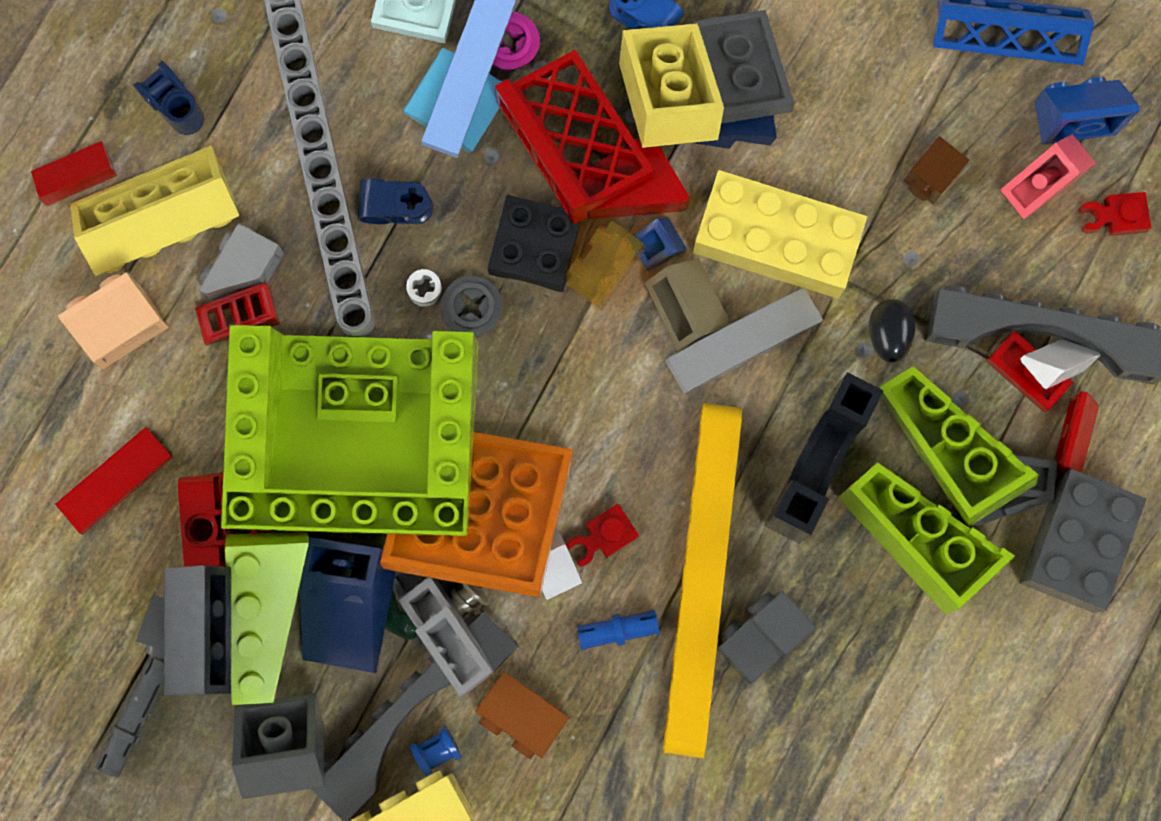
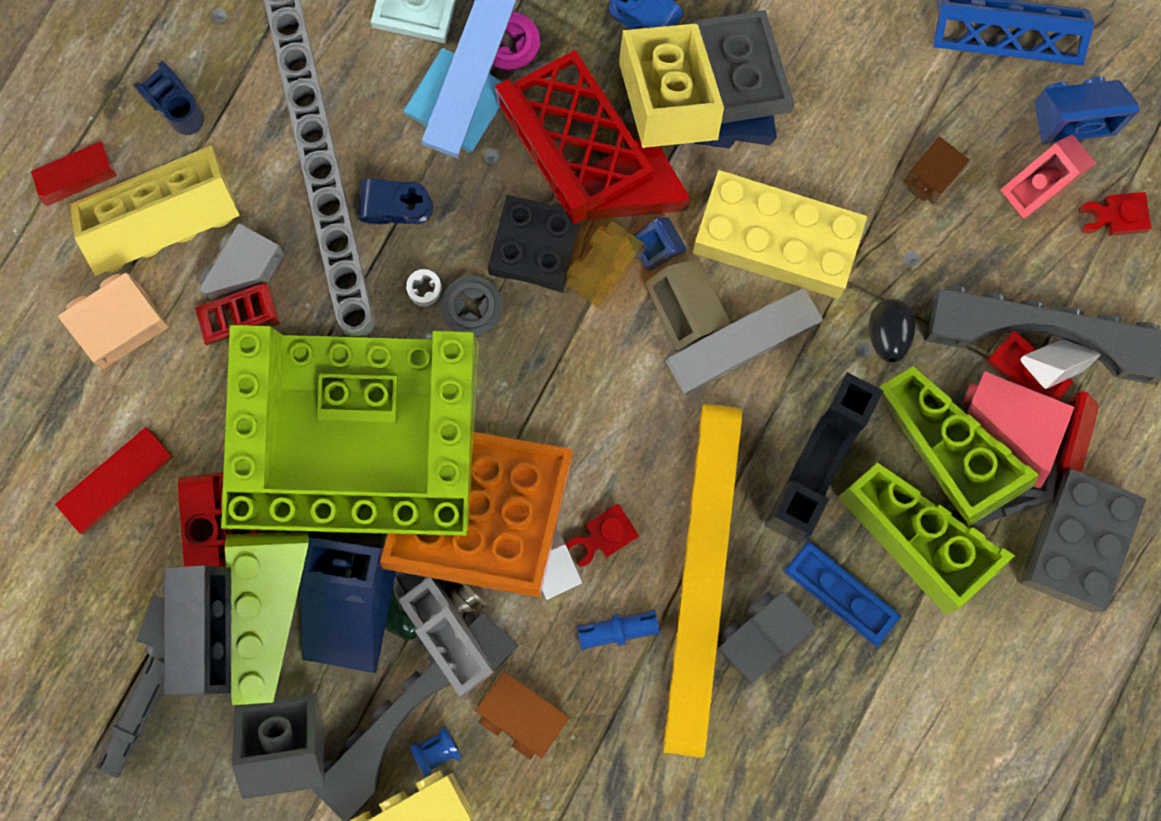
(842, 593): none -> blue tile
(1020, 419): none -> coral slope

